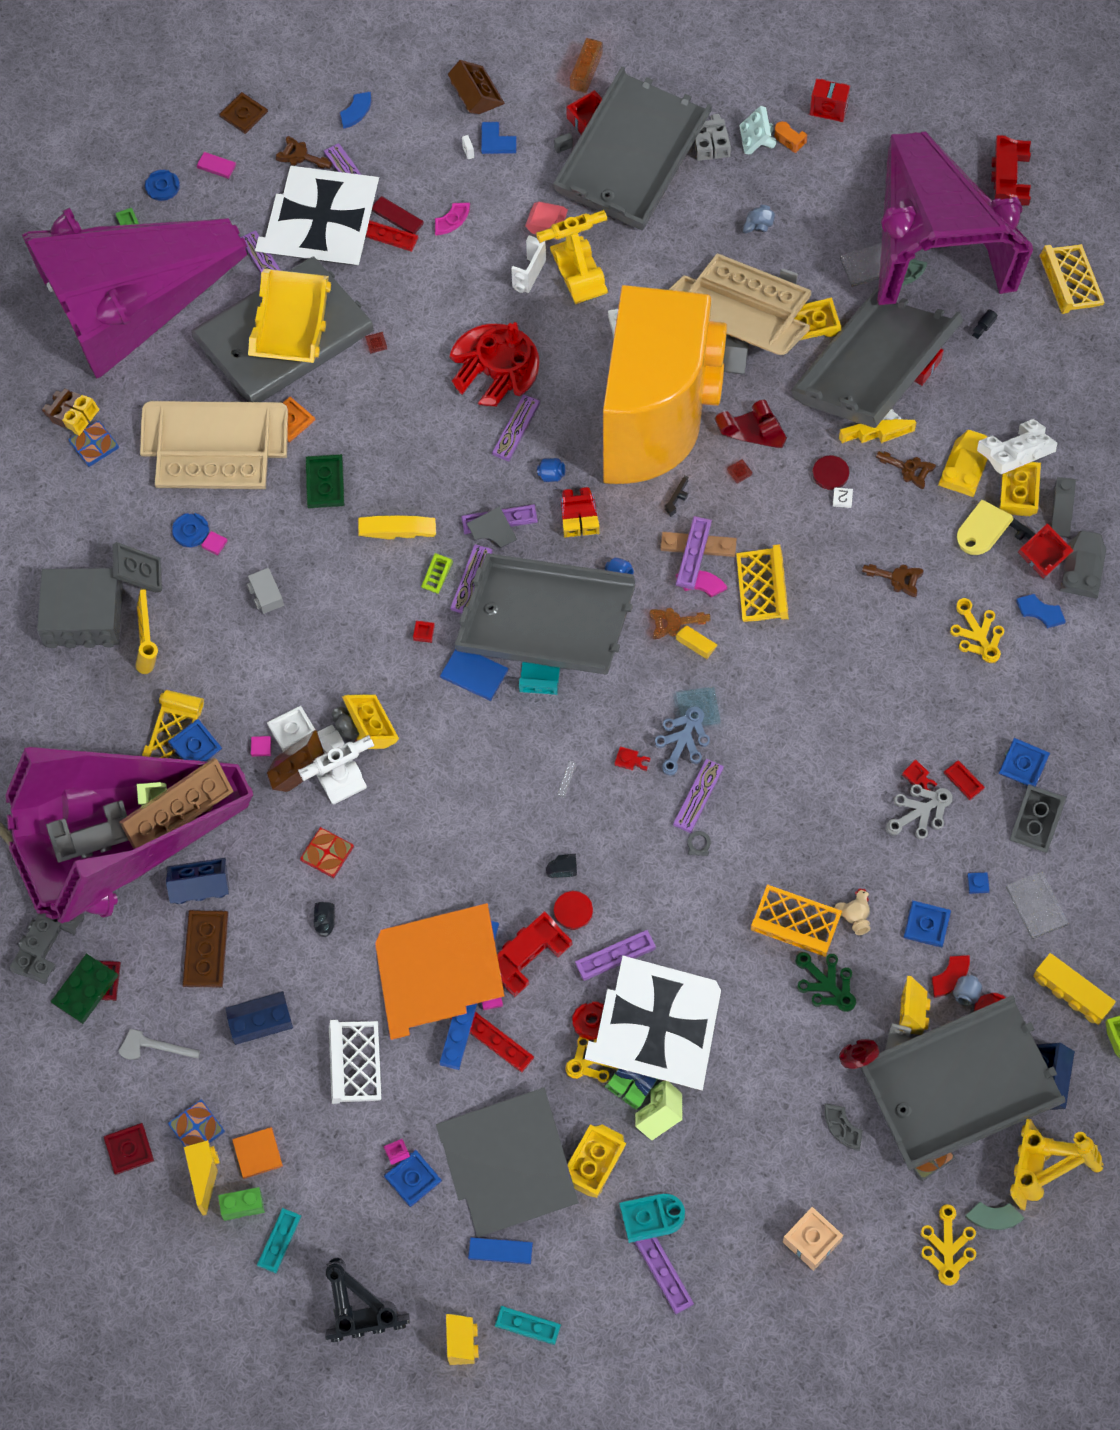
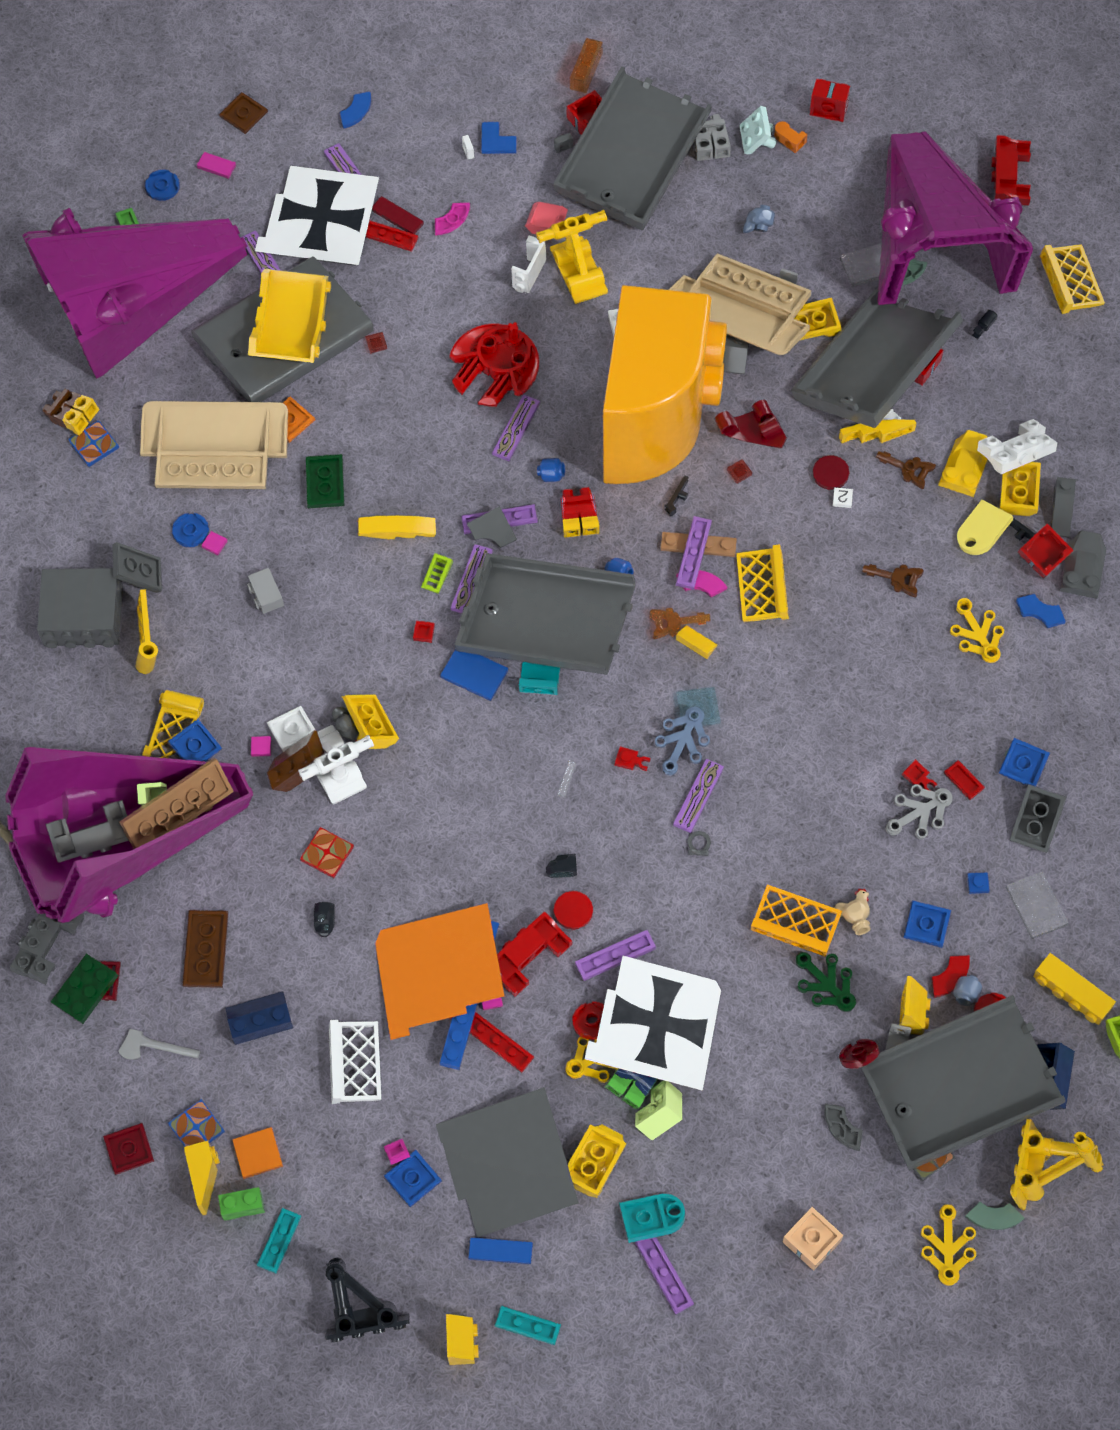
(197, 881): dark blue slope -> none
(300, 154): reddish brown piece -> none
(475, 87): reddish brown slope -> none

